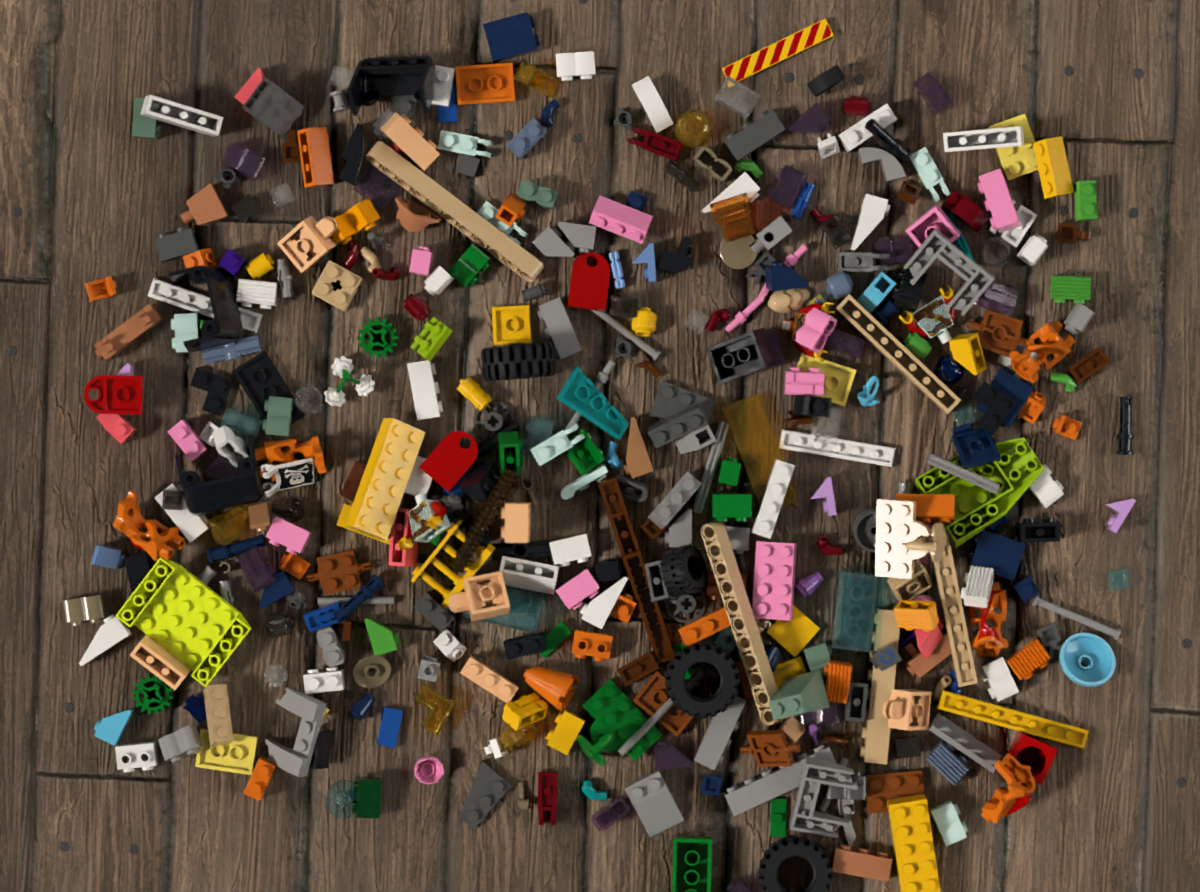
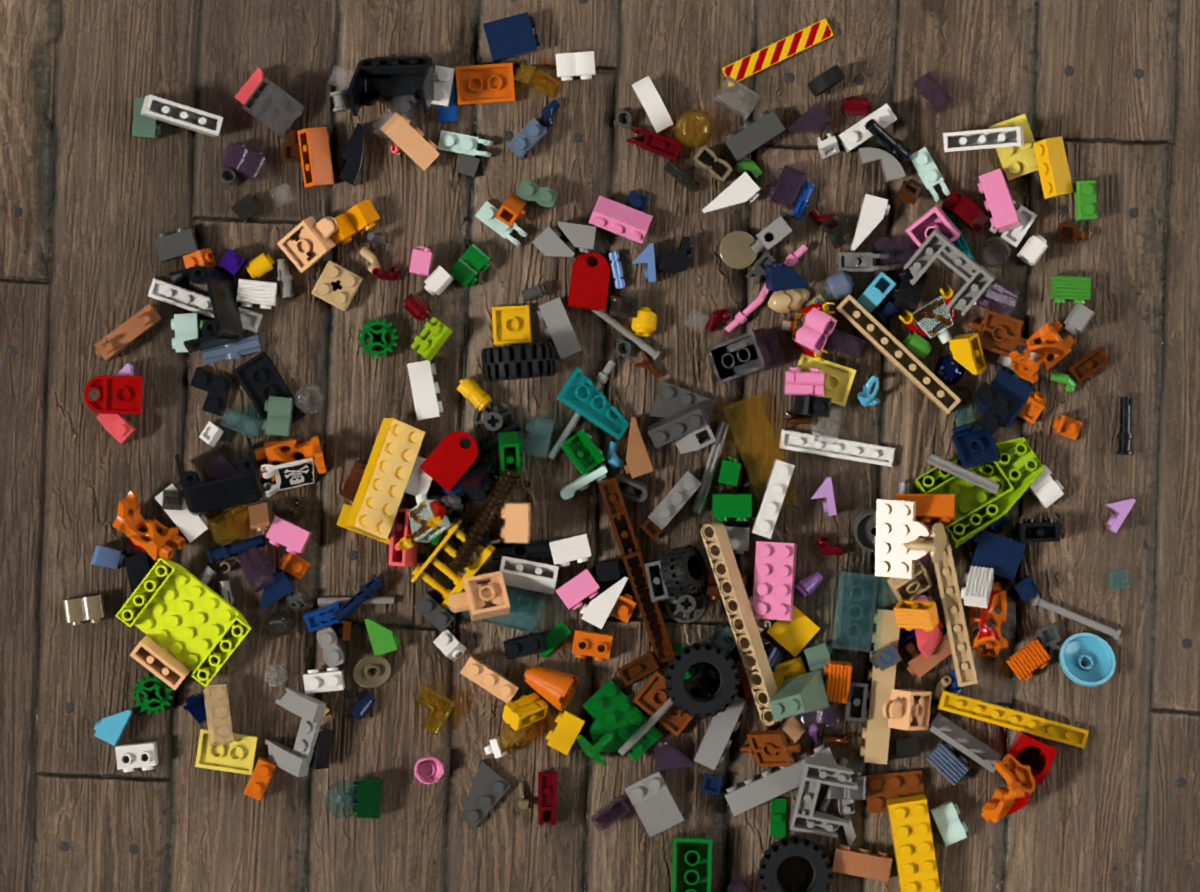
(101, 288): orange bracket -> none
(106, 637): white slope -> none
(180, 743): light grey brick -> none
(188, 440): bright pink brick -> none
(205, 207): nougat torso -> none
(230, 445): white brick -> none
(339, 572): dark orange plate -> none
(343, 368): white plant -> none
(353, 256): dark red arm -> none
(377, 187): tile -> none
(390, 727): blue tile -> none
(414, 216): nougat hat -> none
(429, 668): light grey bracket -> none
(455, 211): tan beam -> none
(555, 445): light aqua hinge -> none
(591, 793): teal arm -> none
(680, 531): light grey slope -> none
(704, 626): orange brick -> none
(733, 217): clear orange plate -> none
(999, 679): white brick -> none

